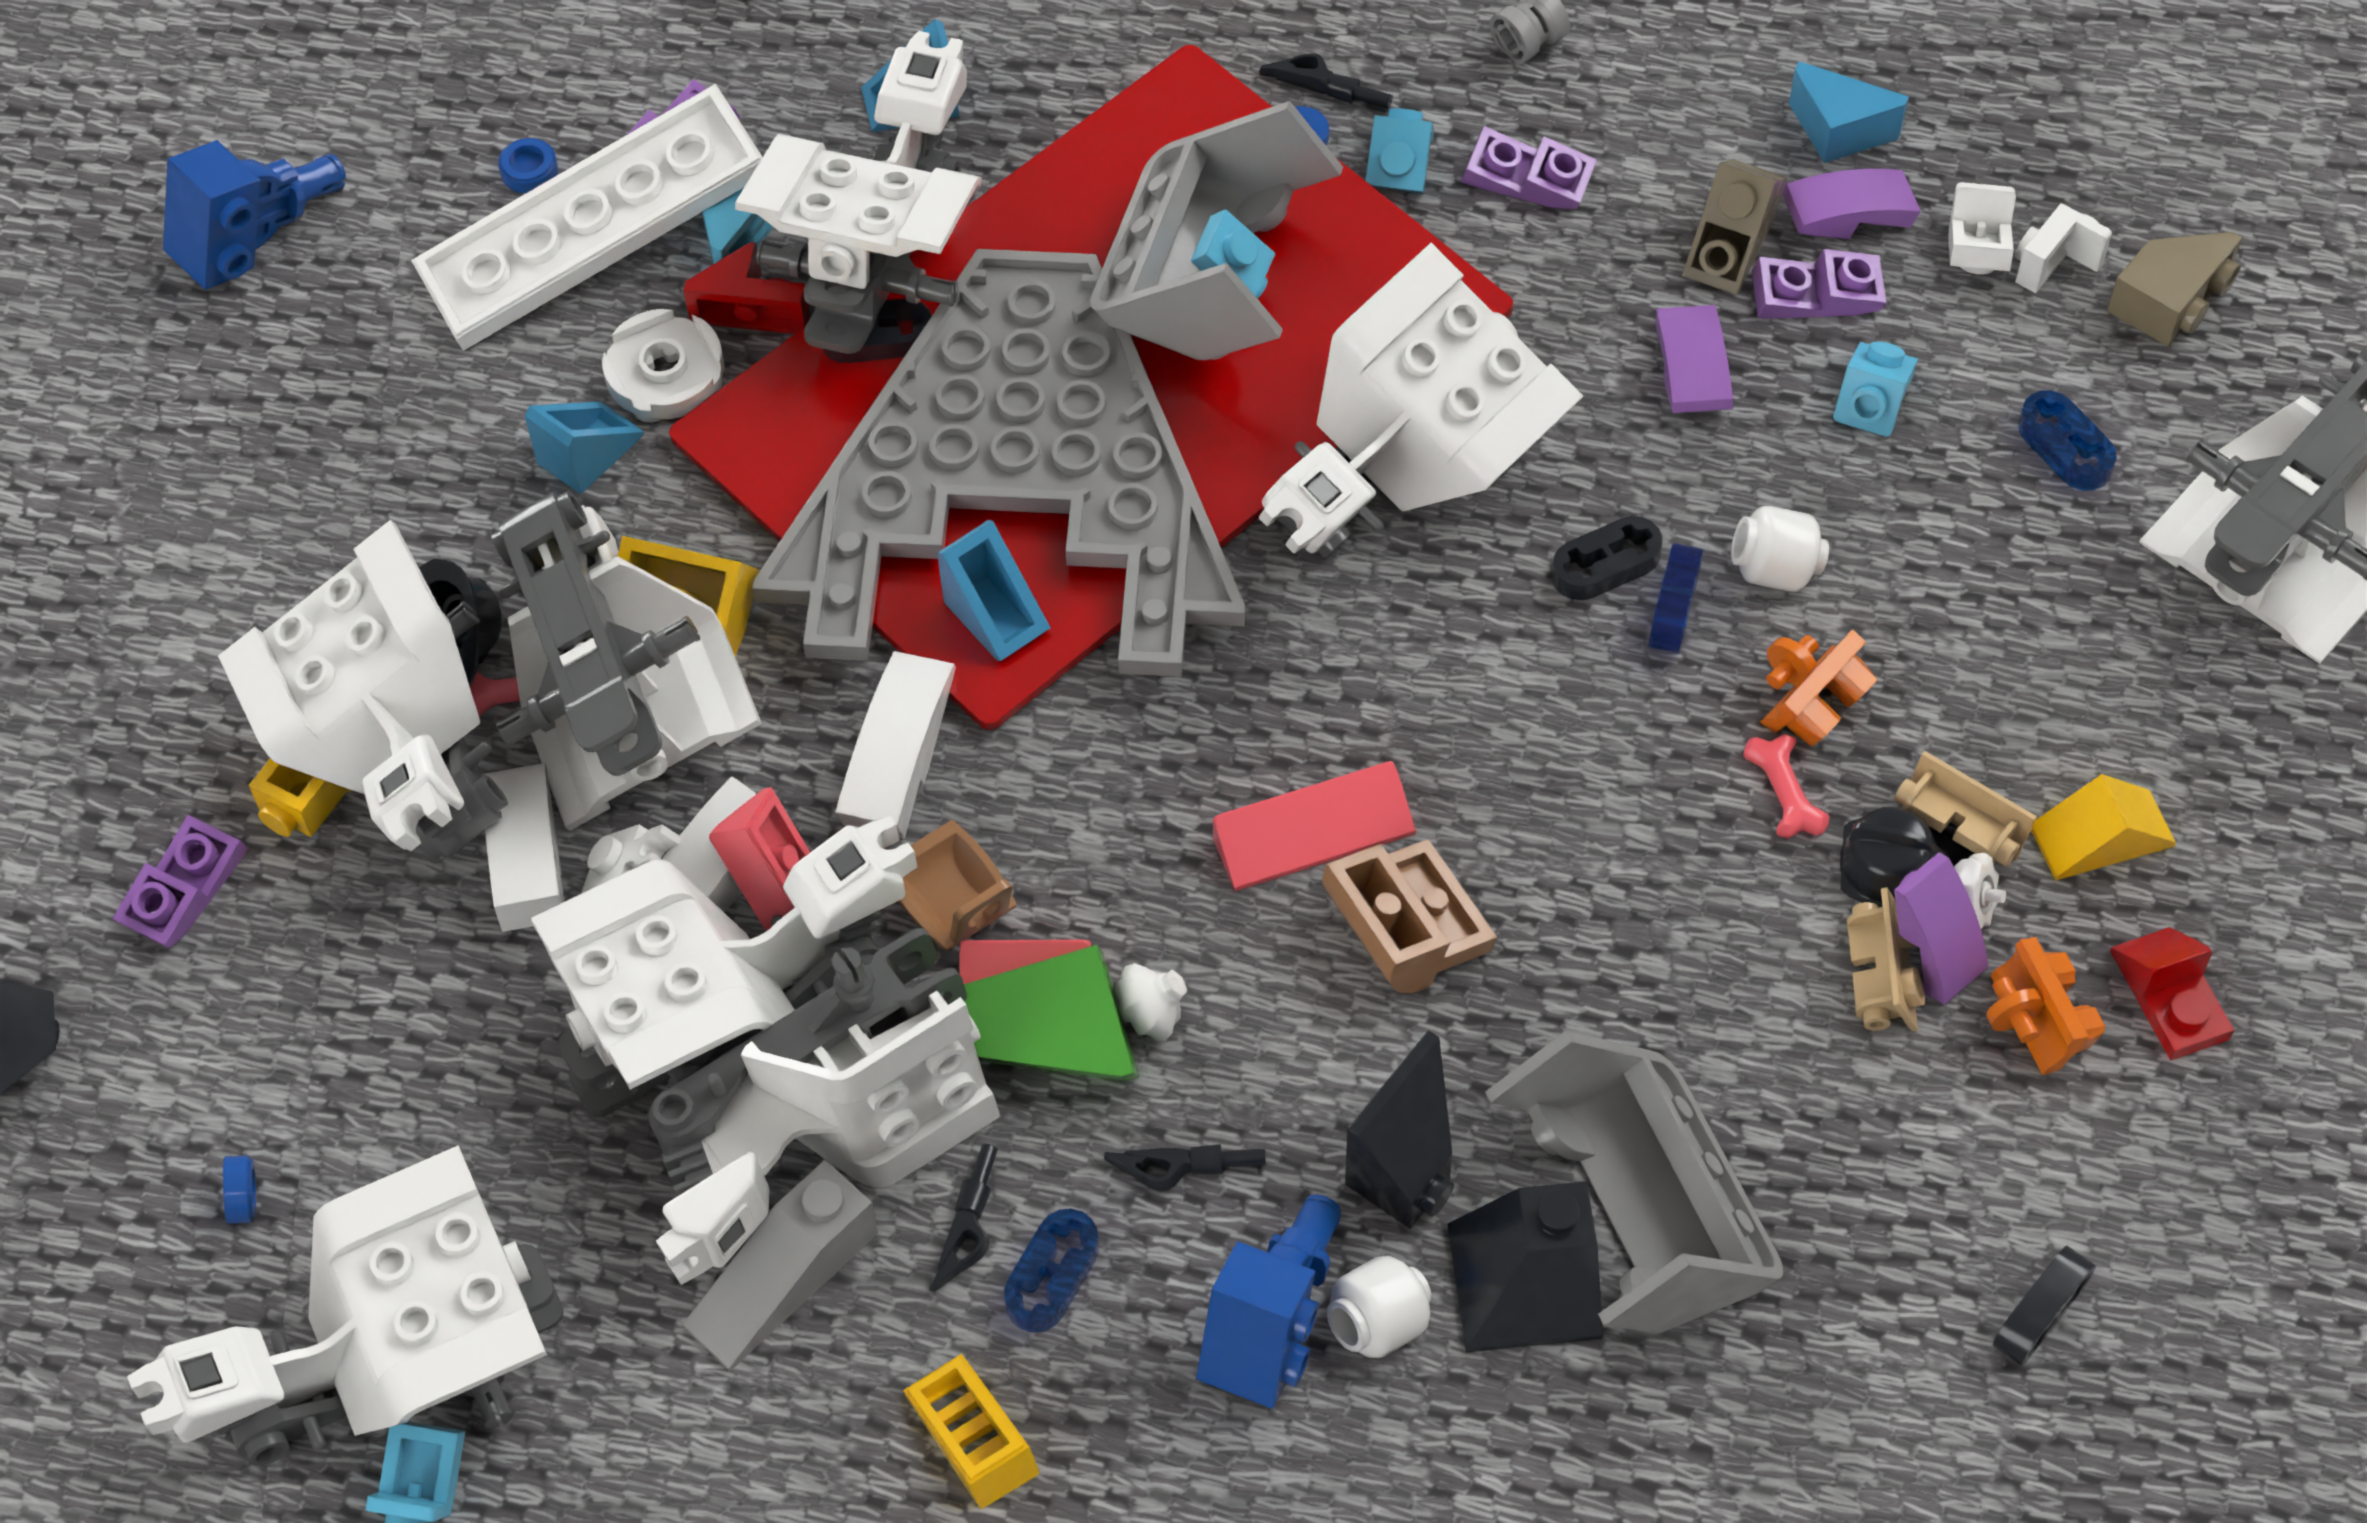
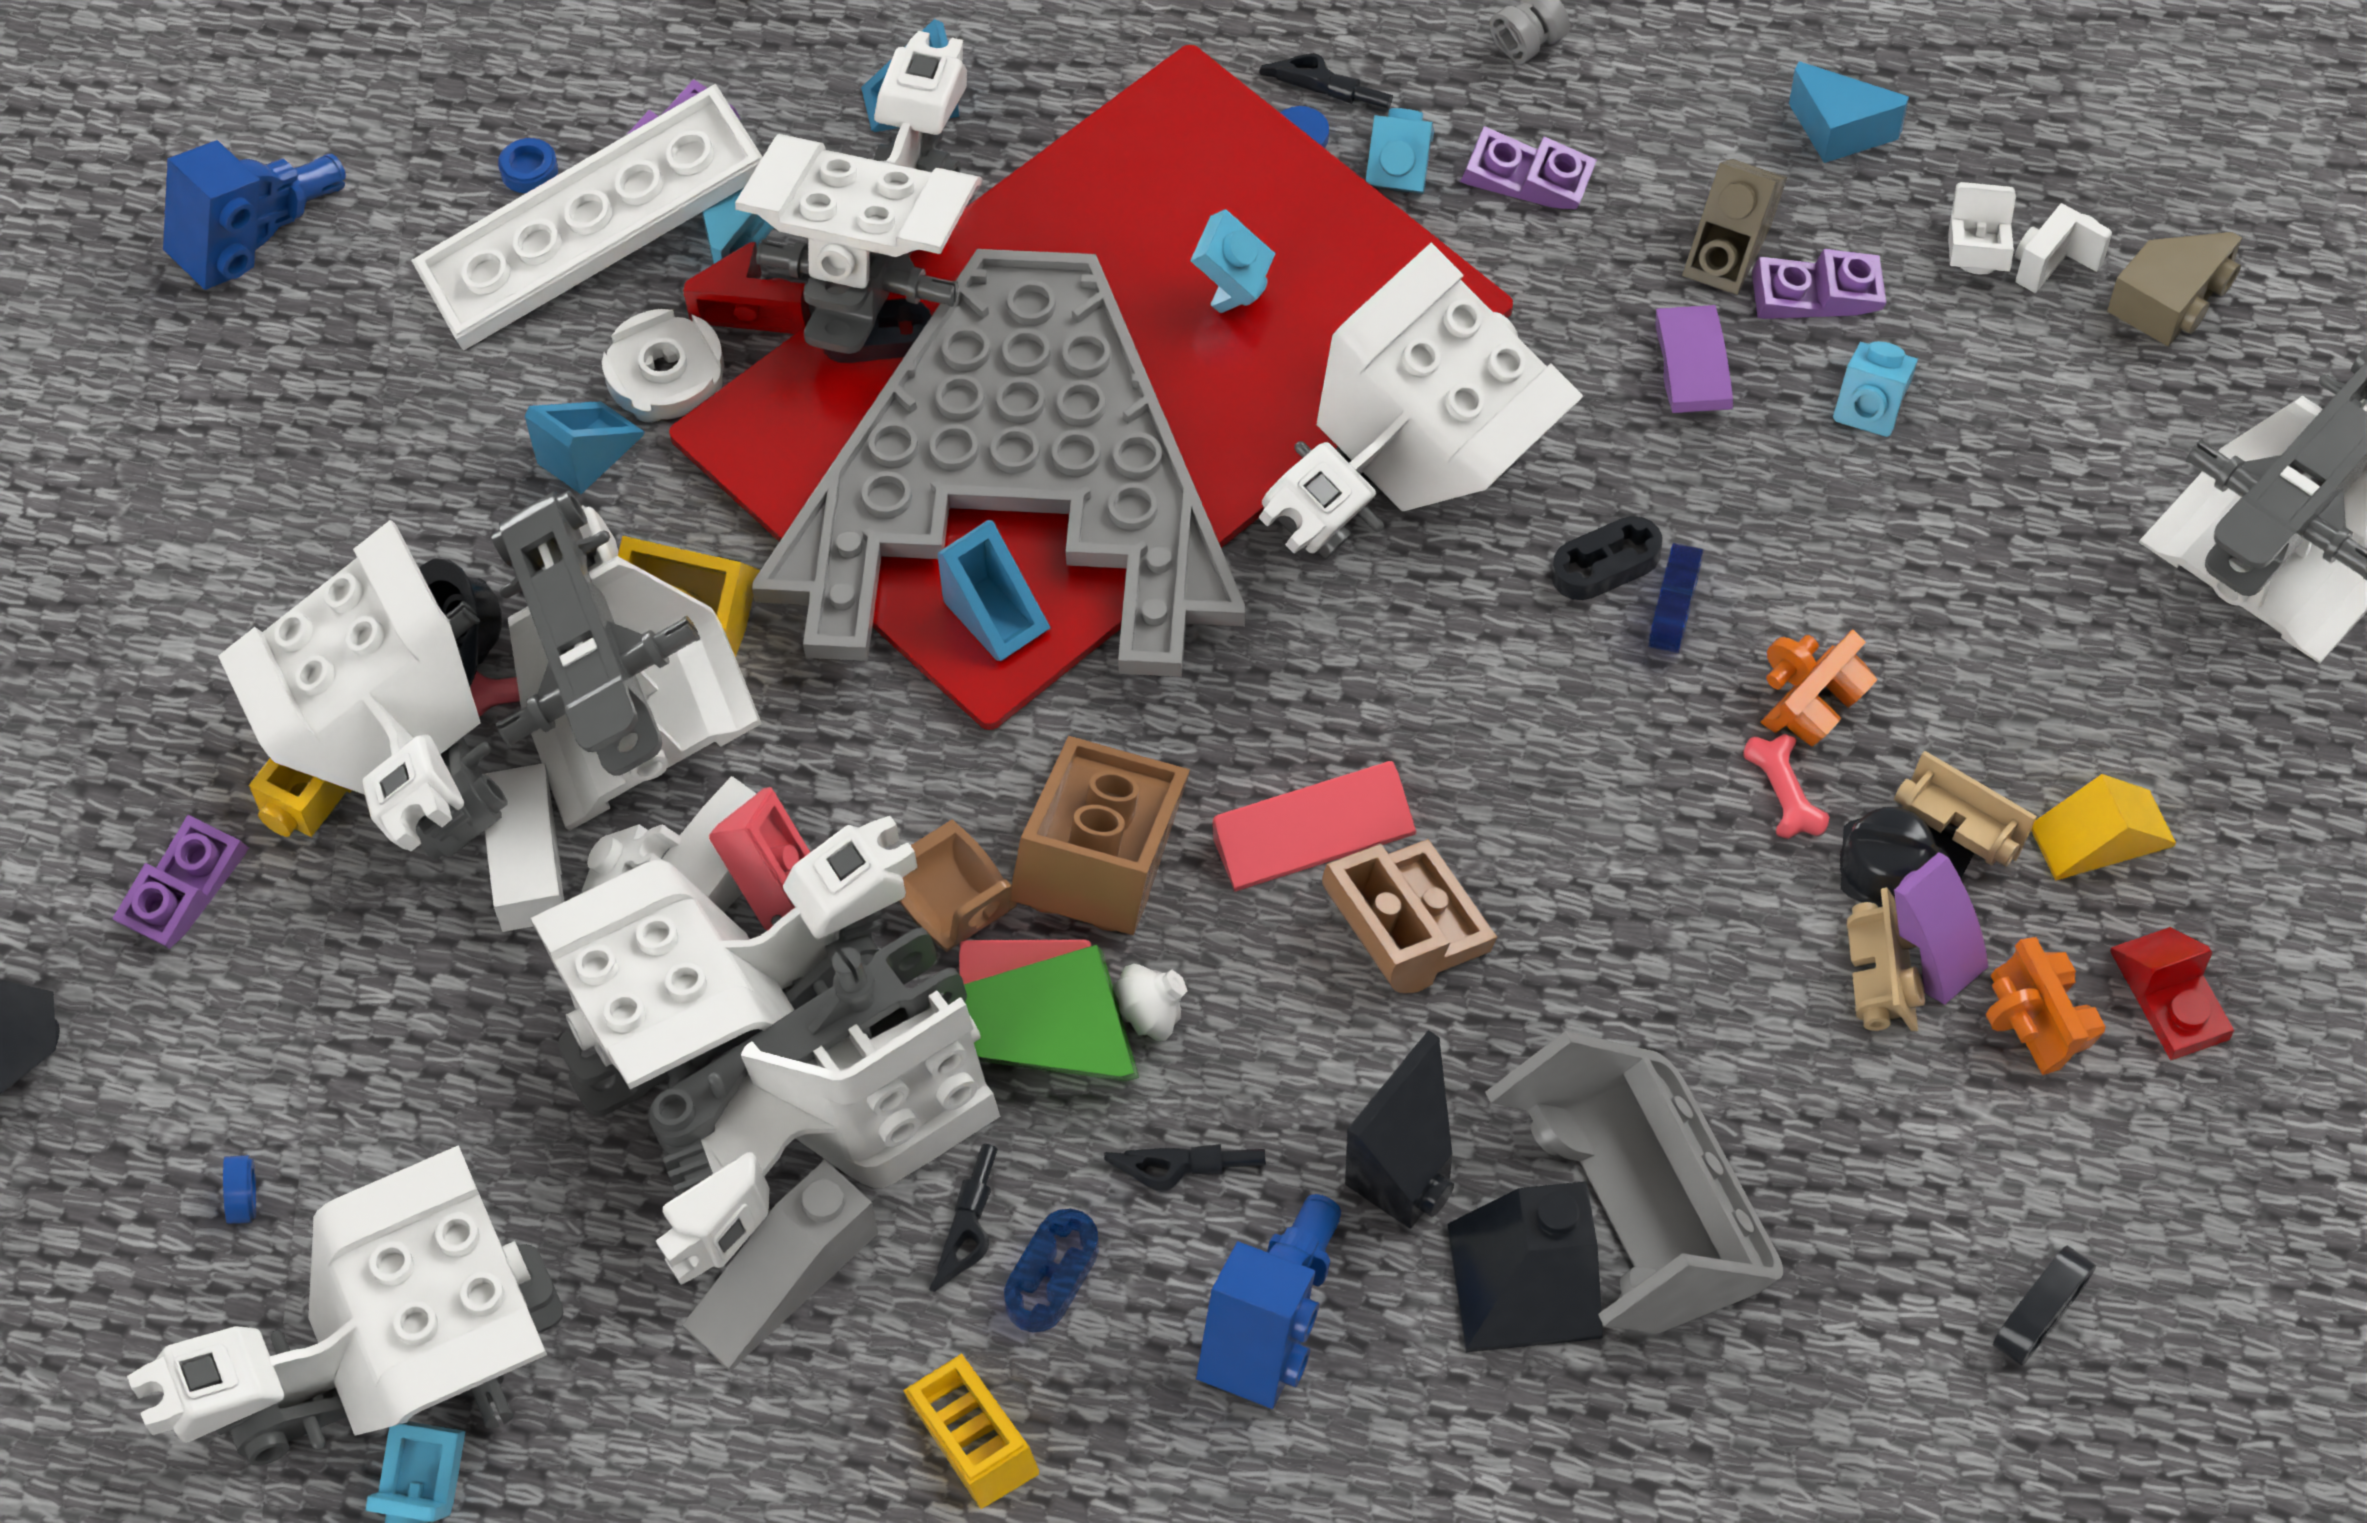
(896, 742): white slope -> none
(1098, 835): none -> medium nougat slope
(1148, 274): light grey windscreen -> none
(1379, 1307): white head -> none
(1779, 548): white head -> none
(1840, 200): medium lavender slope -> none
(1981, 885): white piece -> none
(2072, 436): clear blue beam -> none

